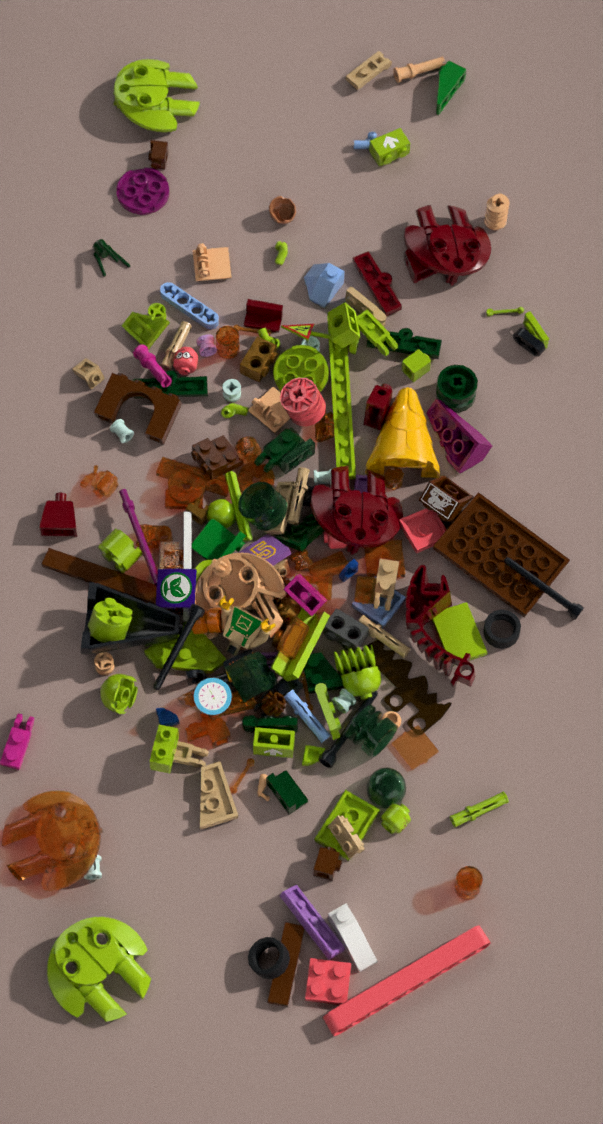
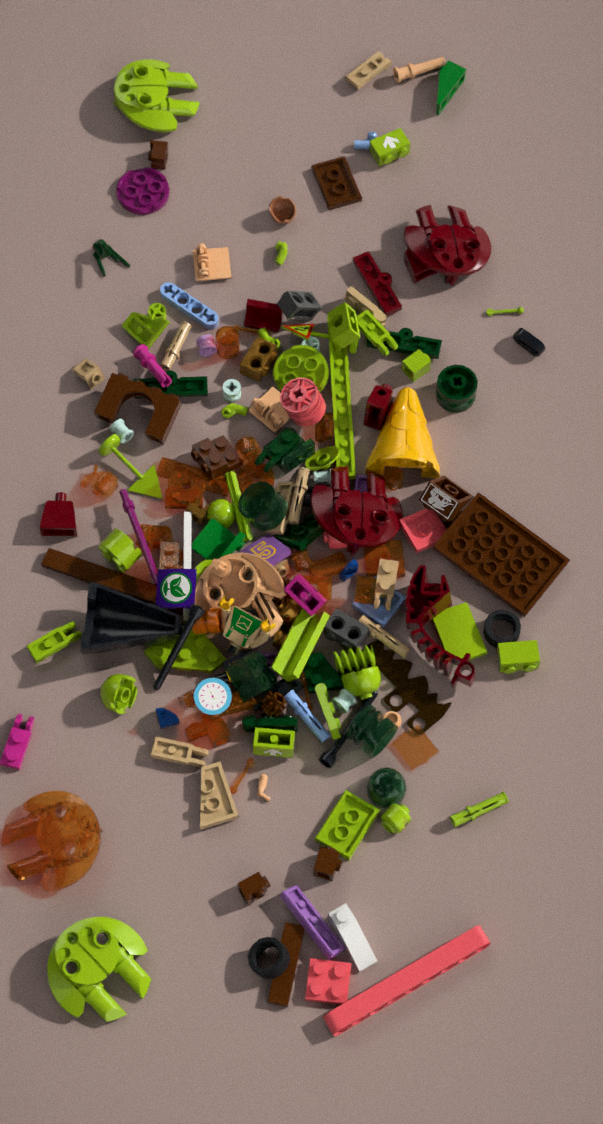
(53, 642): none -> lime hinge
(94, 872): light aqua bush -> none
(102, 659): light nougat wheel -> none
(109, 621): lime brick -> none
(147, 483): none -> lime piece
(164, 749): lime brick -> none
(185, 361): coral head -> none
(195, 676): black tile -> none
(253, 887): none -> reddish brown brick
(286, 791): dark green panel -> none
(293, 637): clear orange tile -> none
(299, 305): none -> dark grey brick
(311, 755): lime tile -> none
(322, 458): none -> lime dish
(323, 283): light blue slope -> none
(336, 183): none -> reddish brown tile
(342, 831): tan hinge -> none
(460, 440): magenta wedge -> none
(468, 882): clear orange wheel -> none
(496, 212): light nougat piece -> none
(518, 656): none -> lime brick
(535, 329): lime tile -> none
(574, 609): black piece -> none

